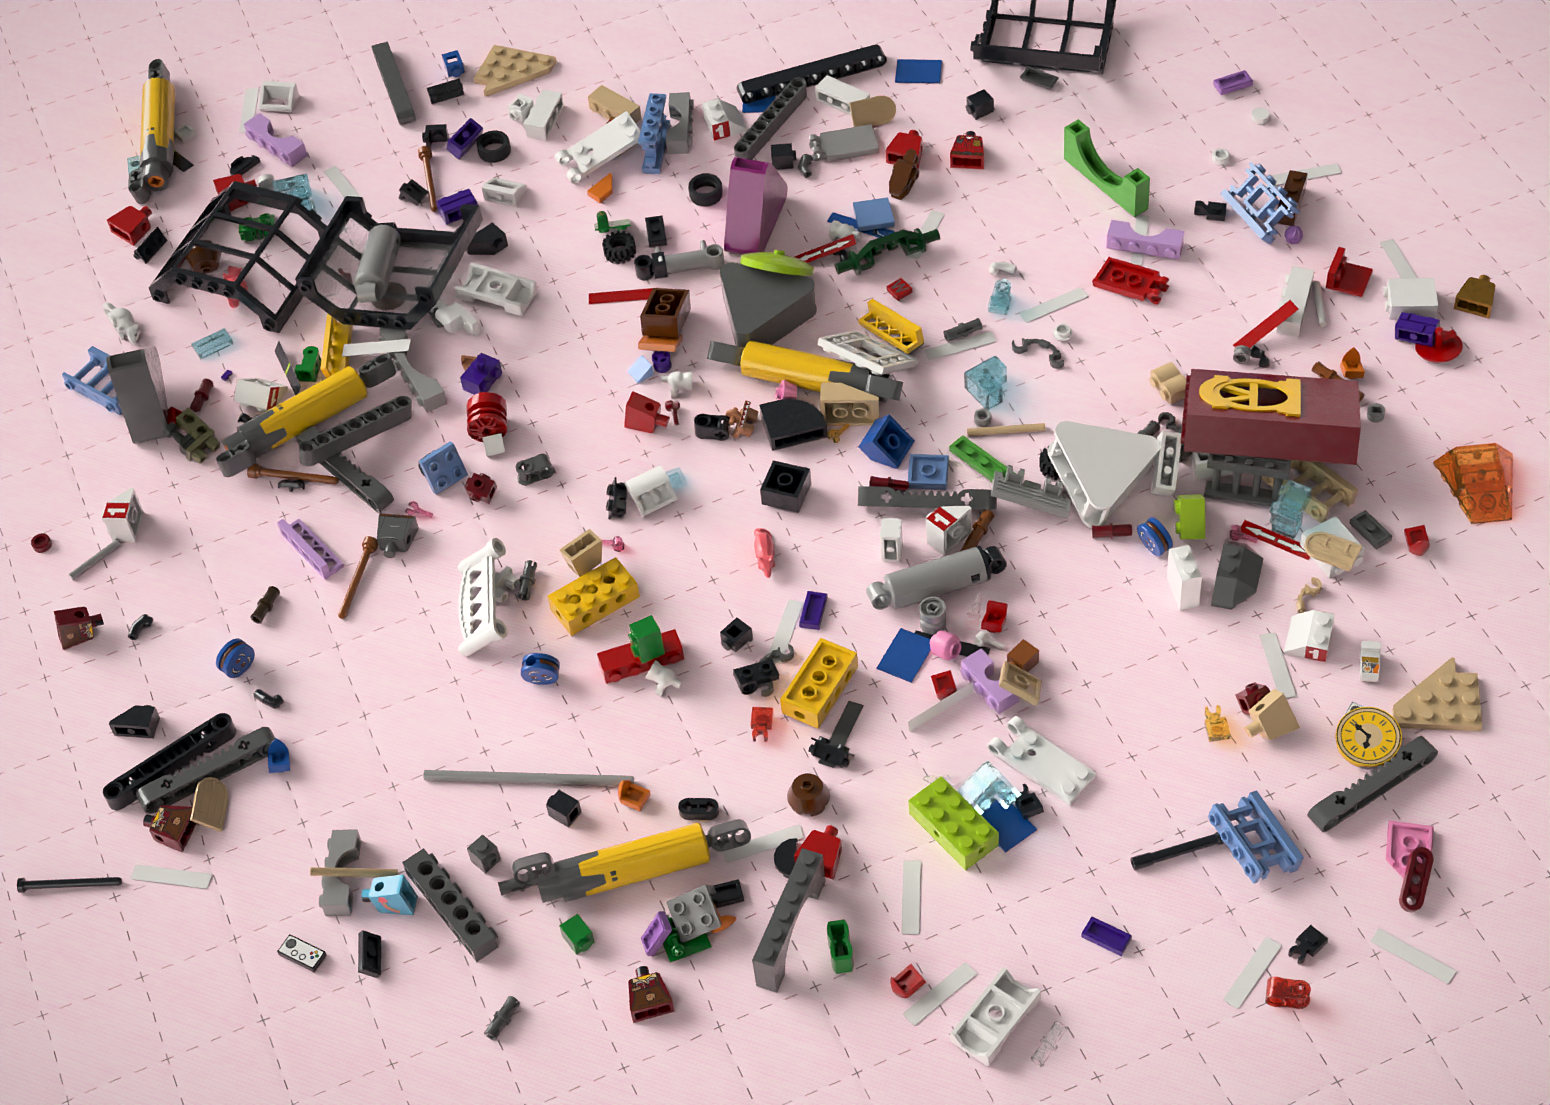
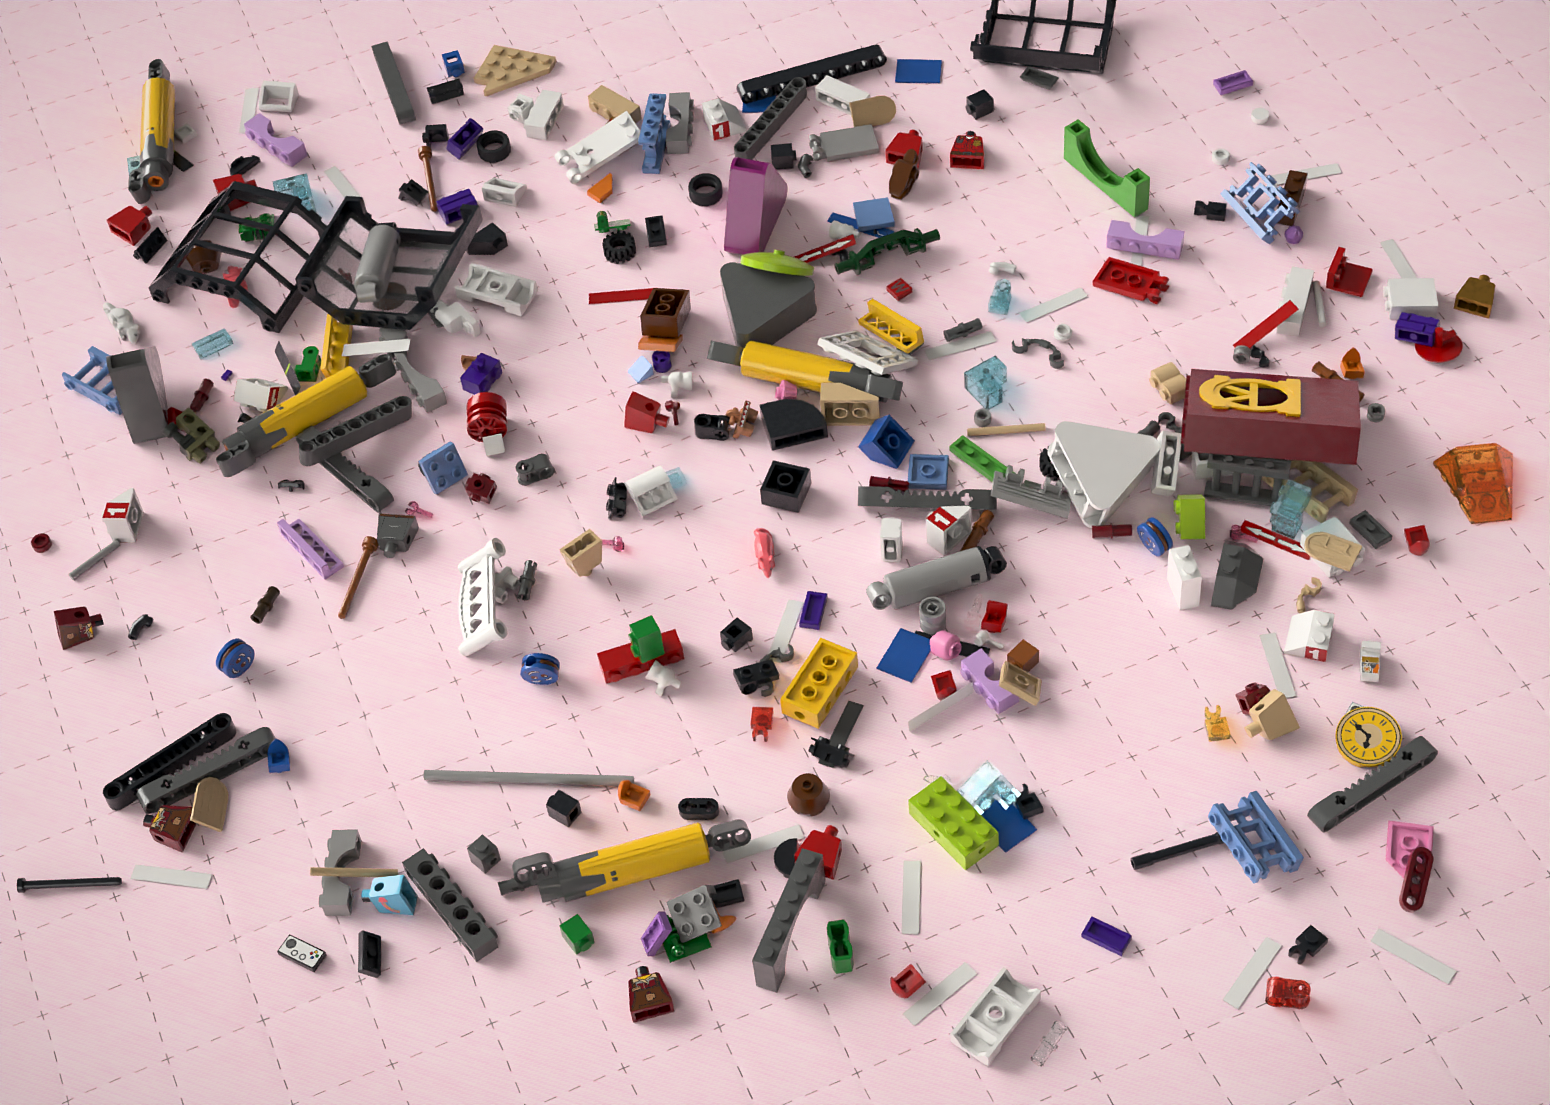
(136, 722): black slope -> none
(257, 471): dark orange piece -> none
(265, 181): white tile -> none
(273, 702): black arm -> none
(502, 1018): dark grey pin -> none
(593, 596): yellow brick -> none
(661, 264): light grey piece -> none
(833, 432): clear yellow hand -> none
(930, 224): white sticker -> none
(1050, 766): white hinge -> none
(1442, 702): tan wing -> none

